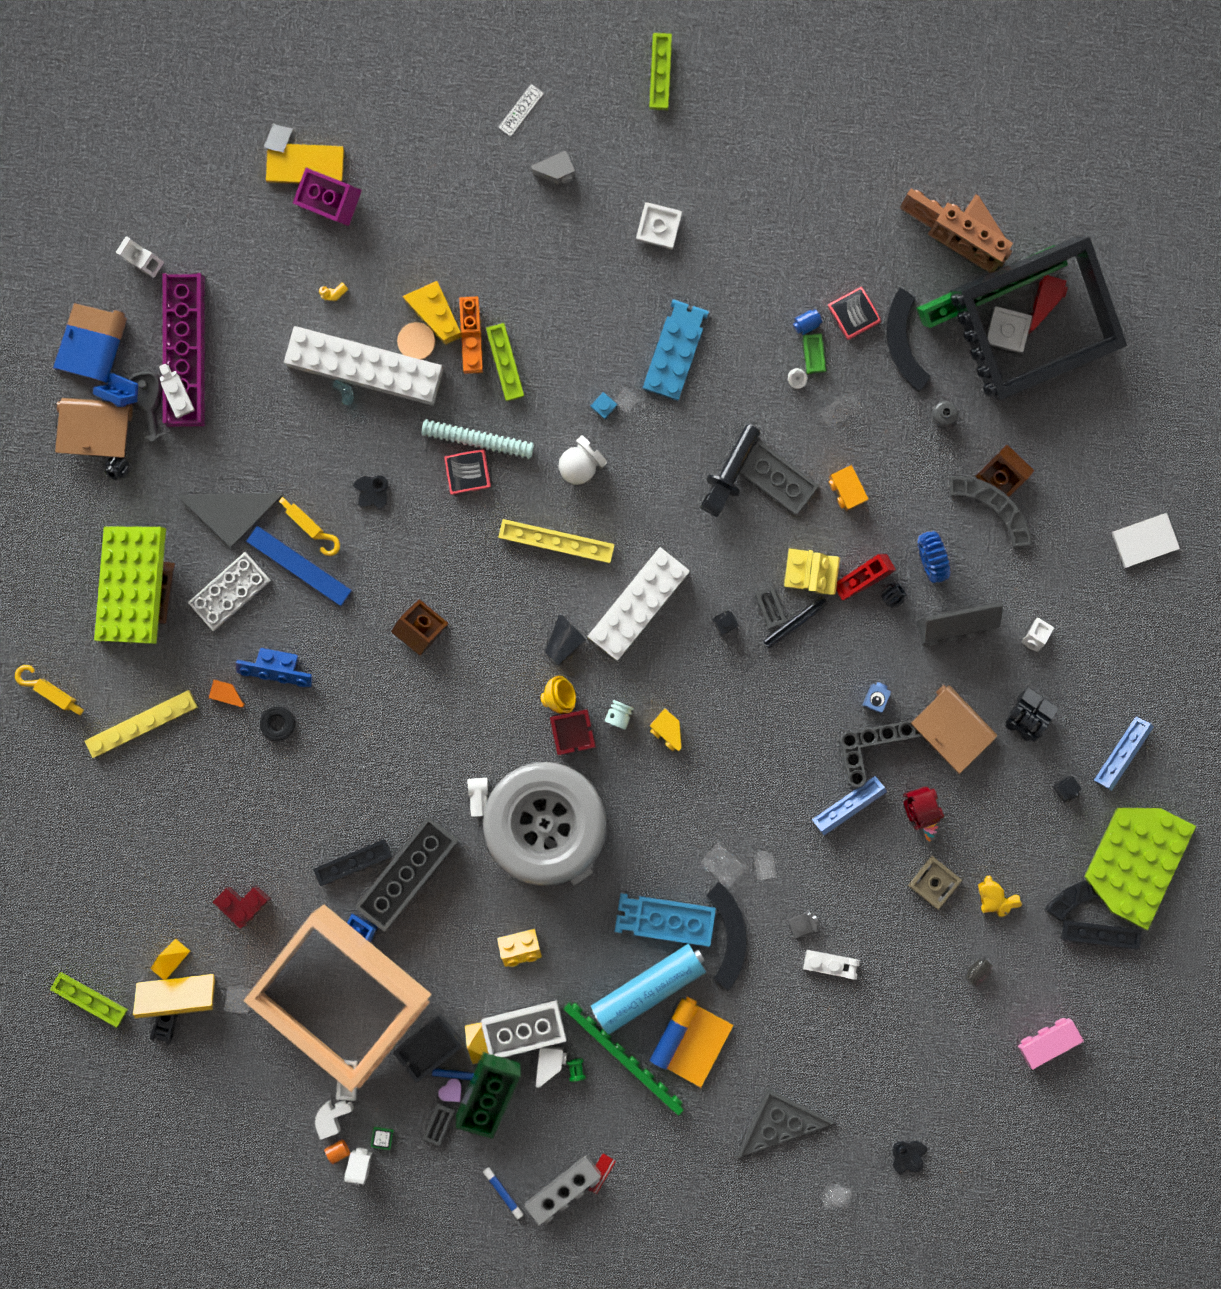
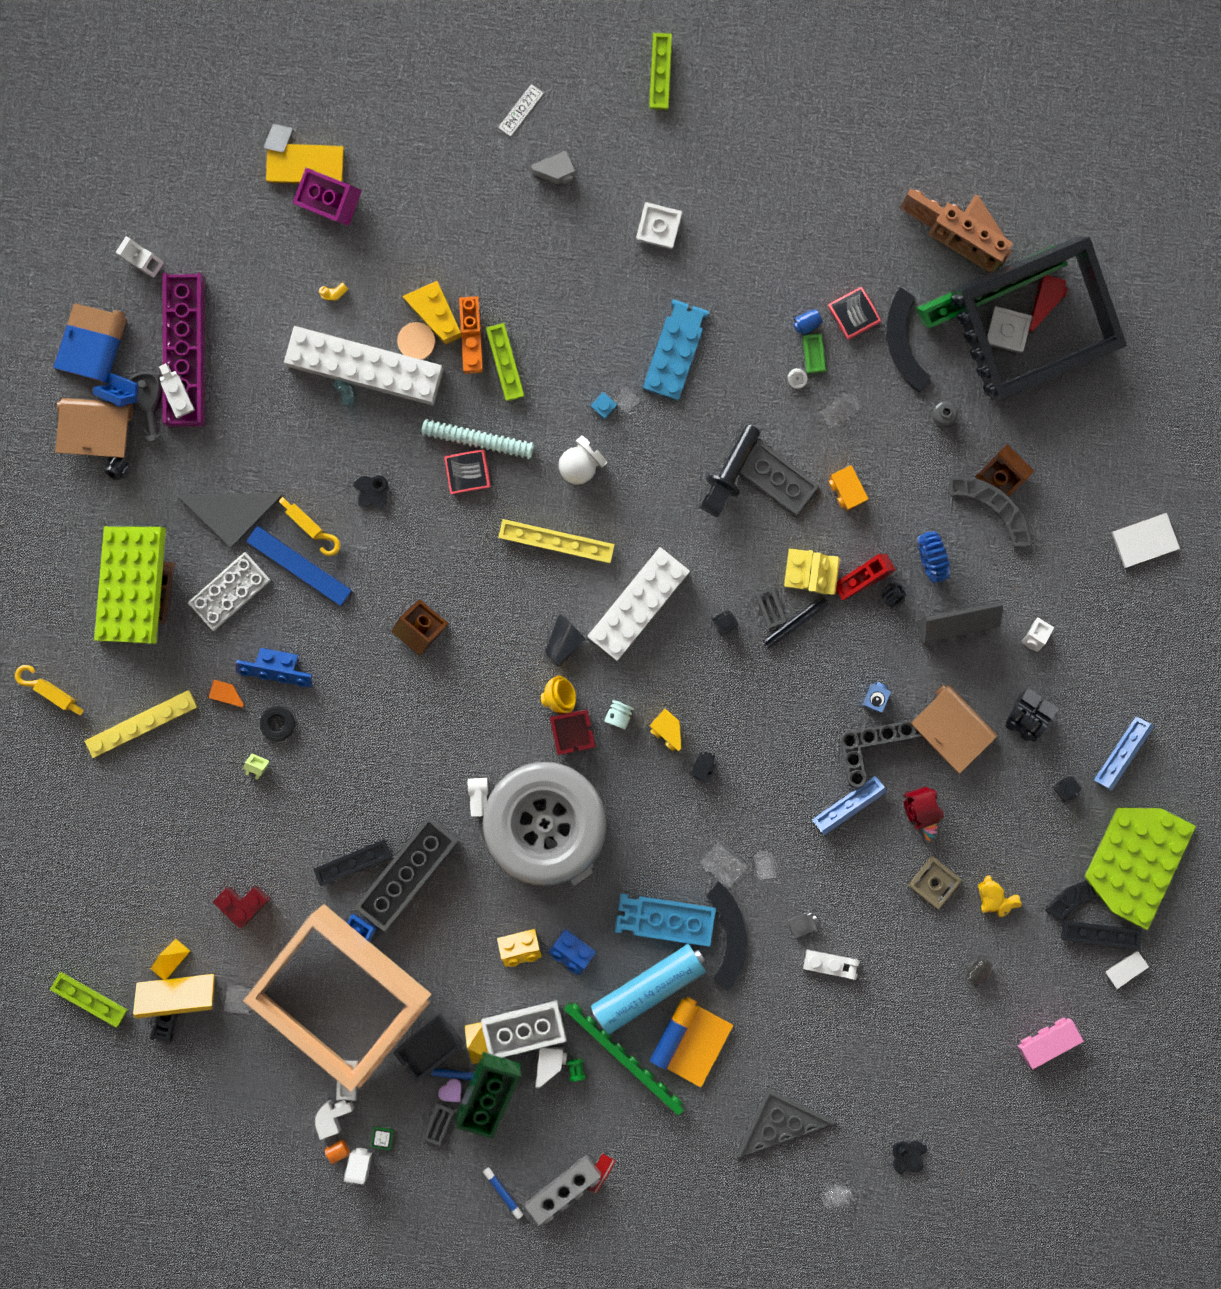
(255, 765): none -> yellowish green tile
(571, 952): none -> blue bracket
(703, 766): none -> black brick
(1126, 969): none -> white tile

